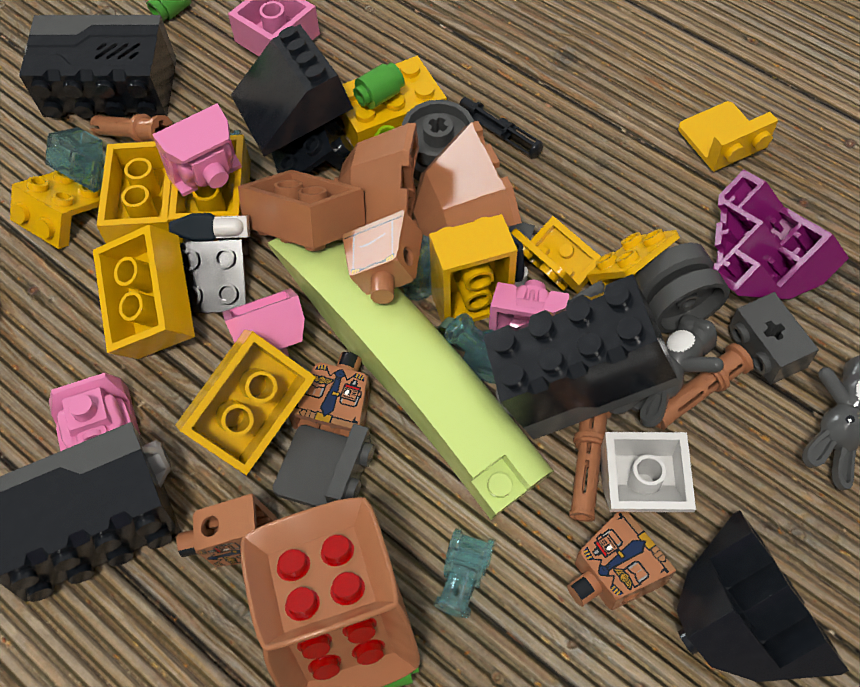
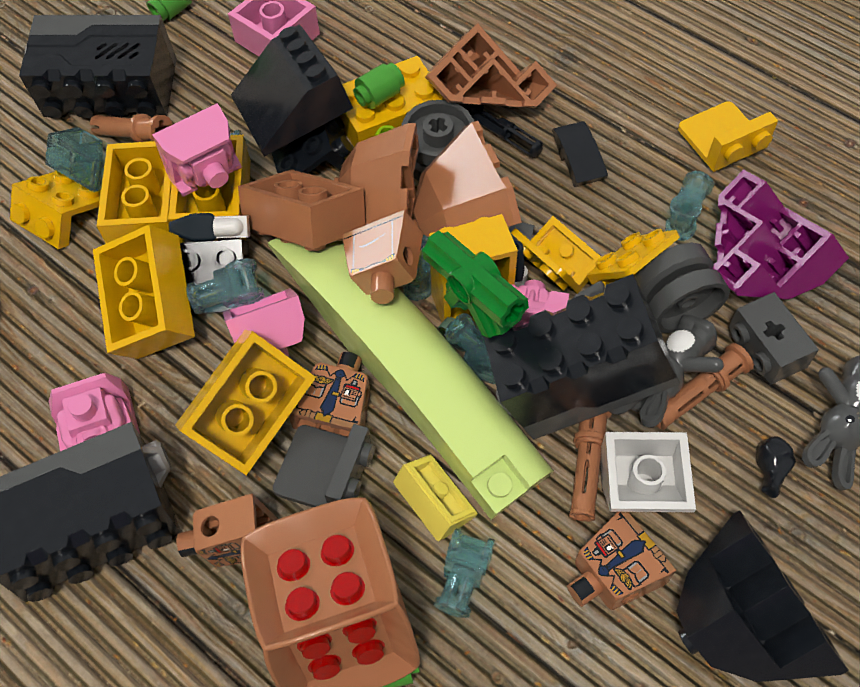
(231, 286): none -> clear light blue connector
(433, 496): none -> light yellow slope
(475, 284): none -> green piece
(483, 75): none -> nougat brick
(580, 152): none -> black slope
(688, 204): none -> clear light blue connector
(775, 460): none -> black animal

